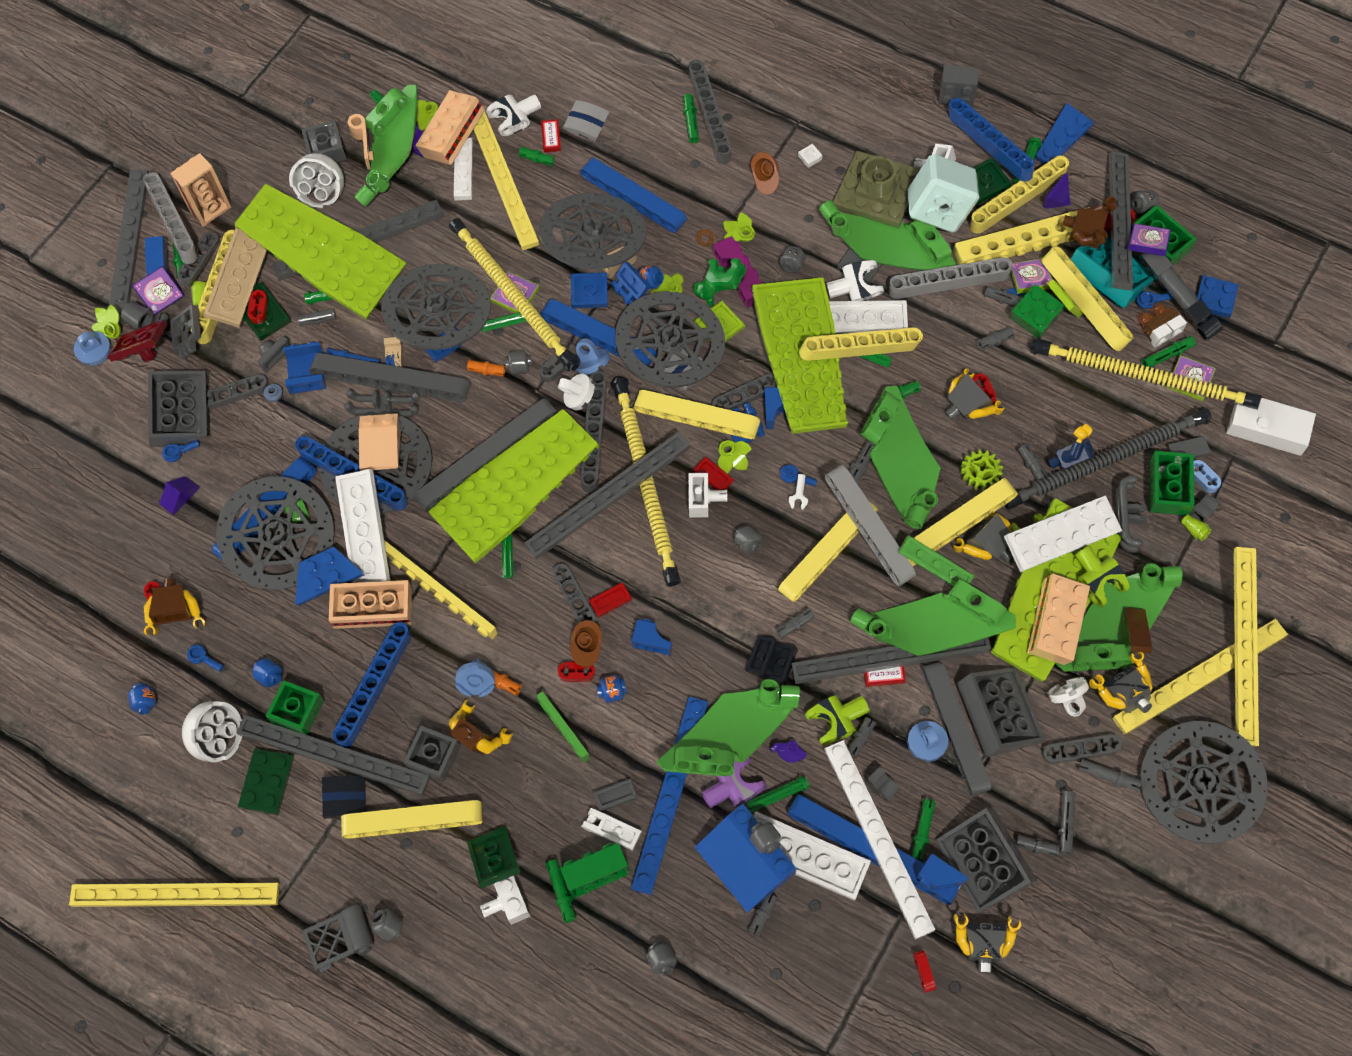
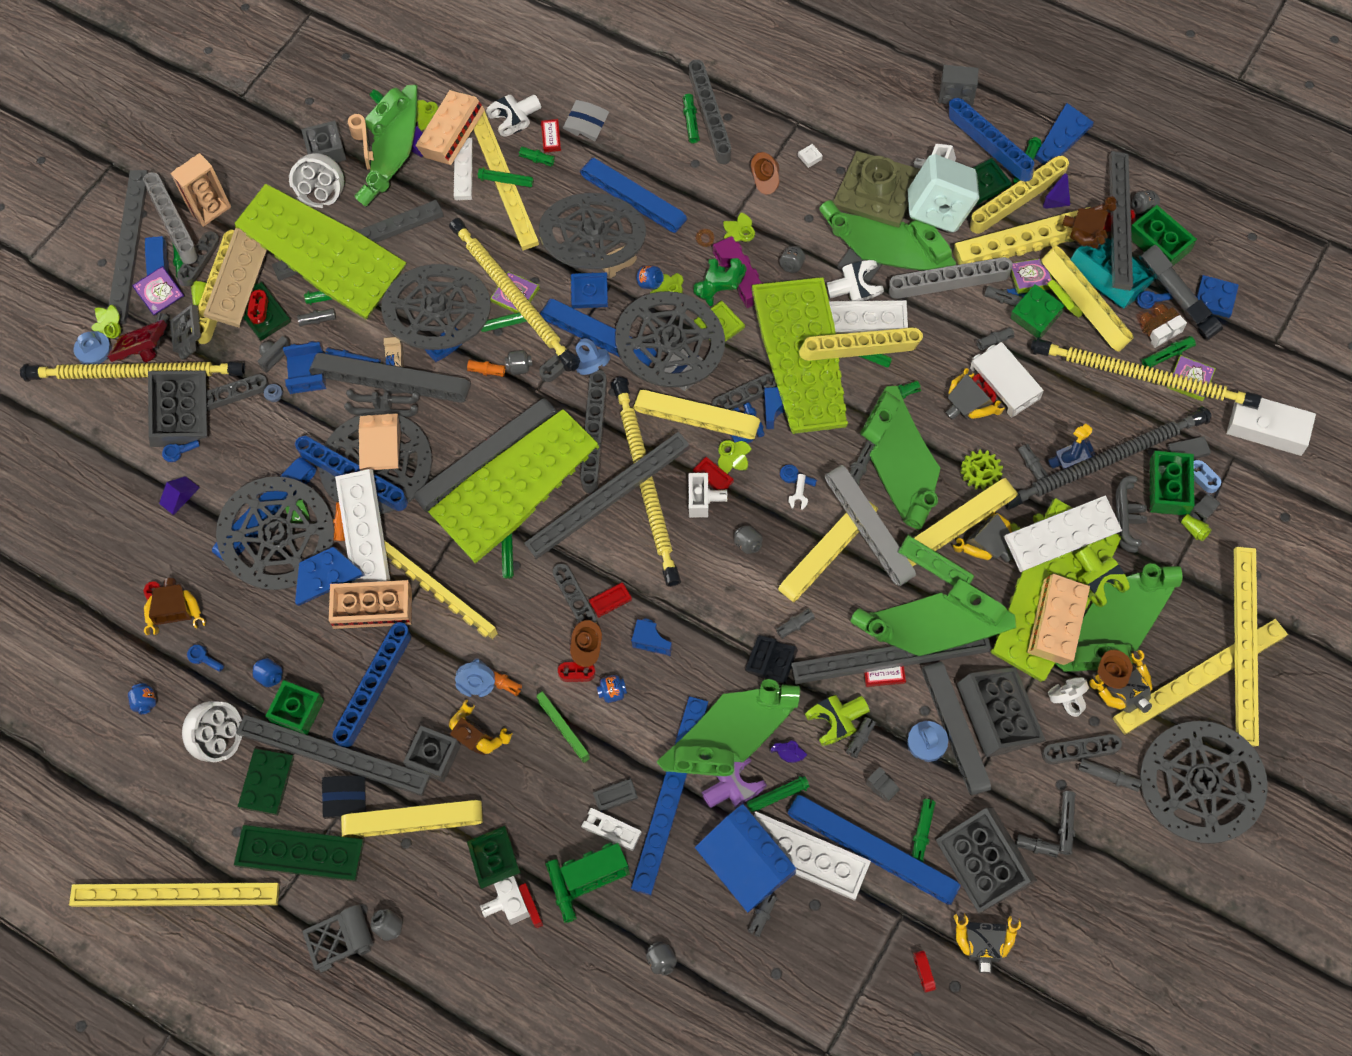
(124, 370): none -> light yellow hose
(136, 315): dark grey piece -> none
(299, 853): none -> dark green plate
(338, 527): none -> orange pin
(485, 174): none -> green axle
(531, 907): none -> red tile
(577, 391): white tile -> none
(632, 280): blue plate -> none
(765, 838): dark grey head -> none
(879, 840): white plate -> none
(939, 875): blue slope -> none
(1007, 378): none -> white panel
(1115, 669): none -> dark orange piece
(1138, 630): reddish brown tile -> none
(1149, 239): tile -> none

